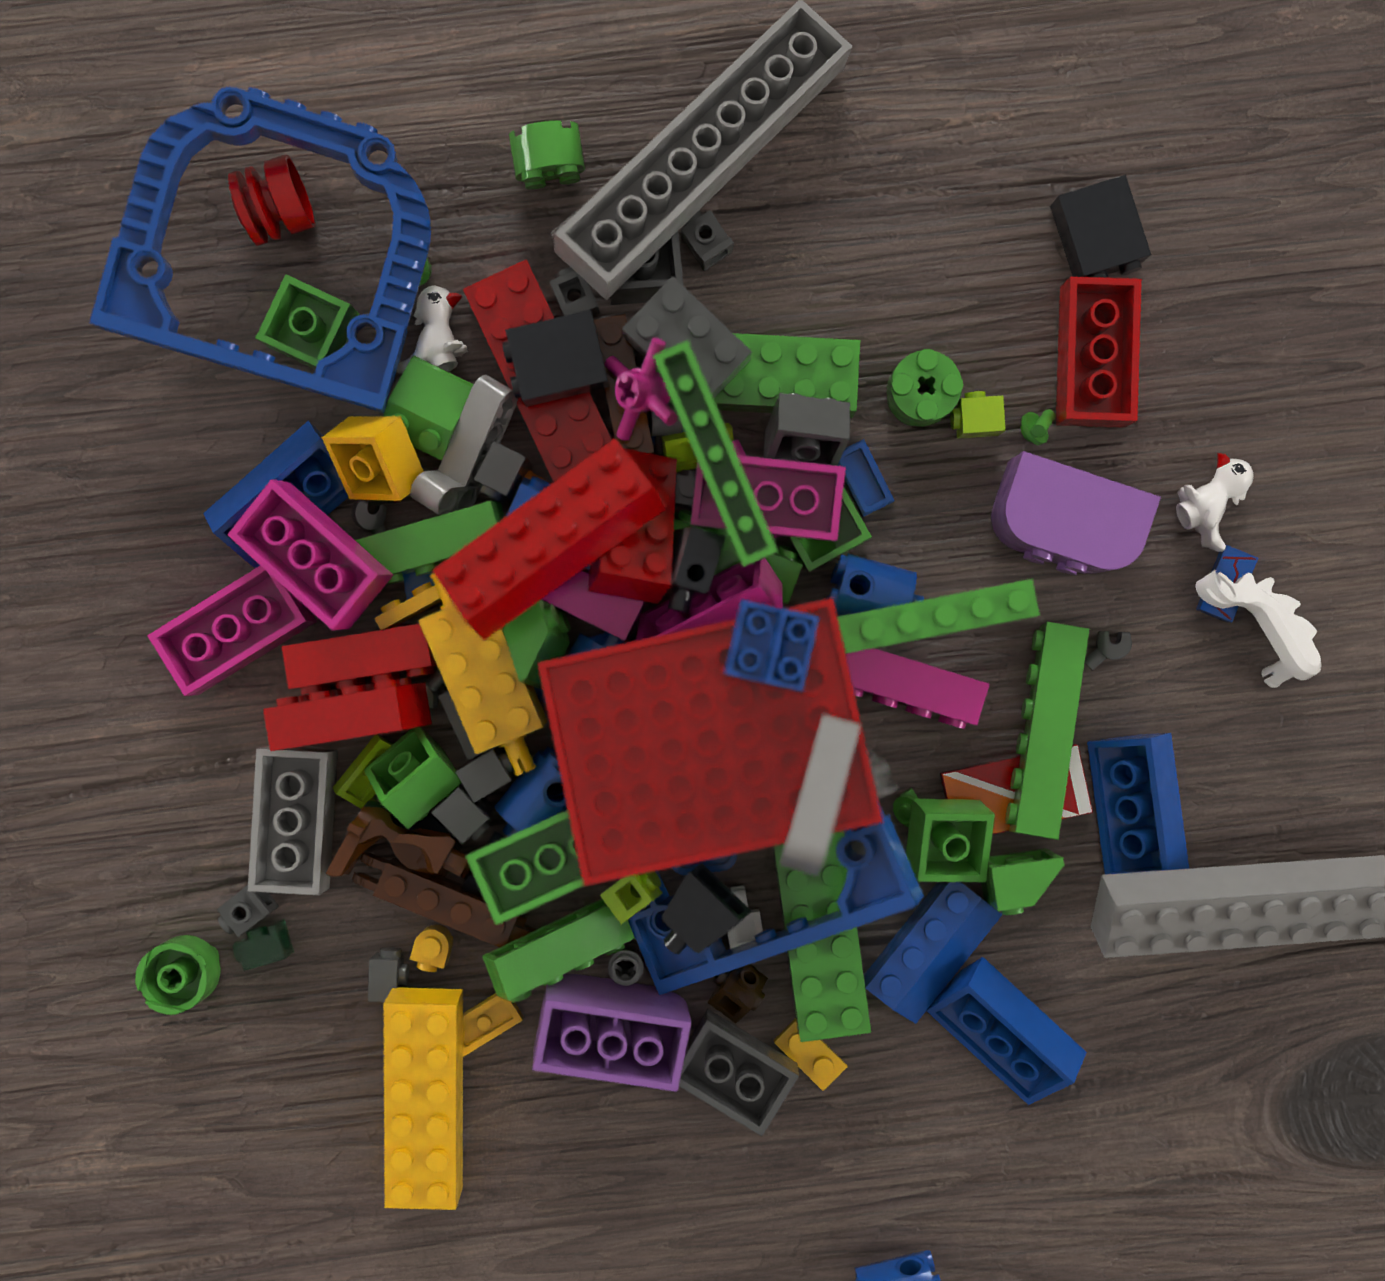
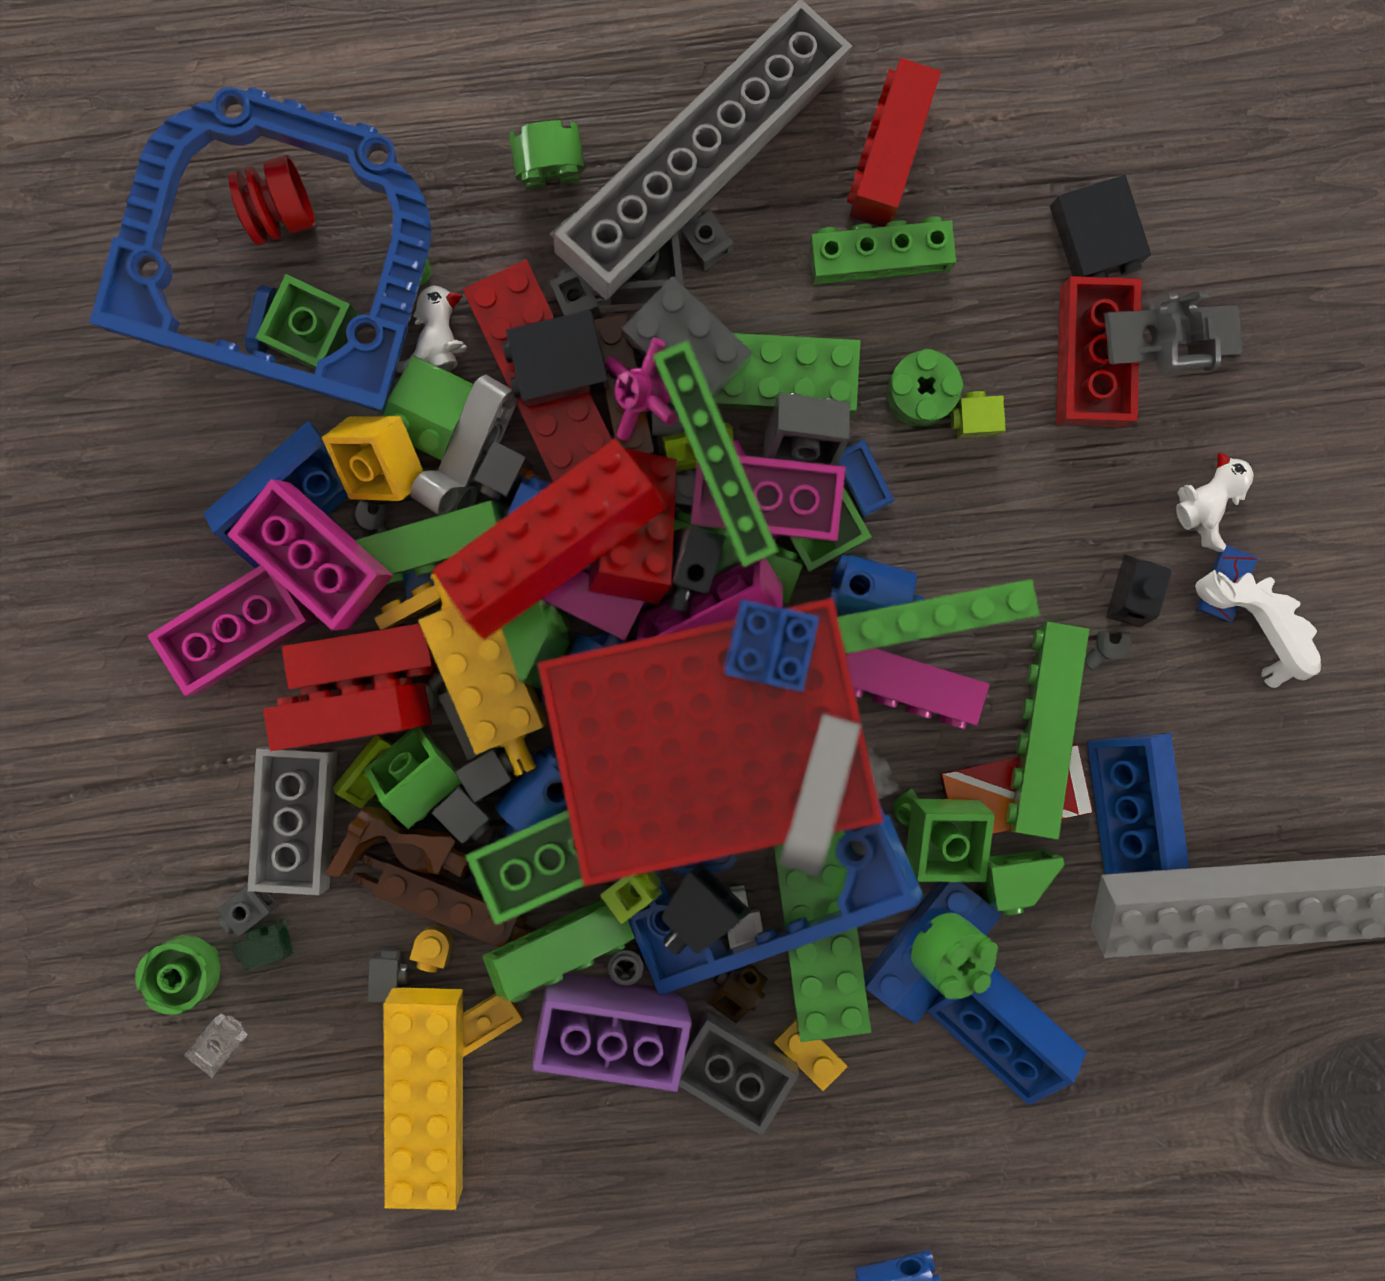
(210, 1056): none -> clear brick
(261, 303): none -> blue tile
(882, 251): none -> bright green brick
(892, 142): none -> red brick
(954, 956): none -> bright green brick
(1036, 427): bright green plate -> none
(1070, 516): medium lavender brick -> none
(1138, 590): none -> black torso
(1175, 322): none -> dark grey piece

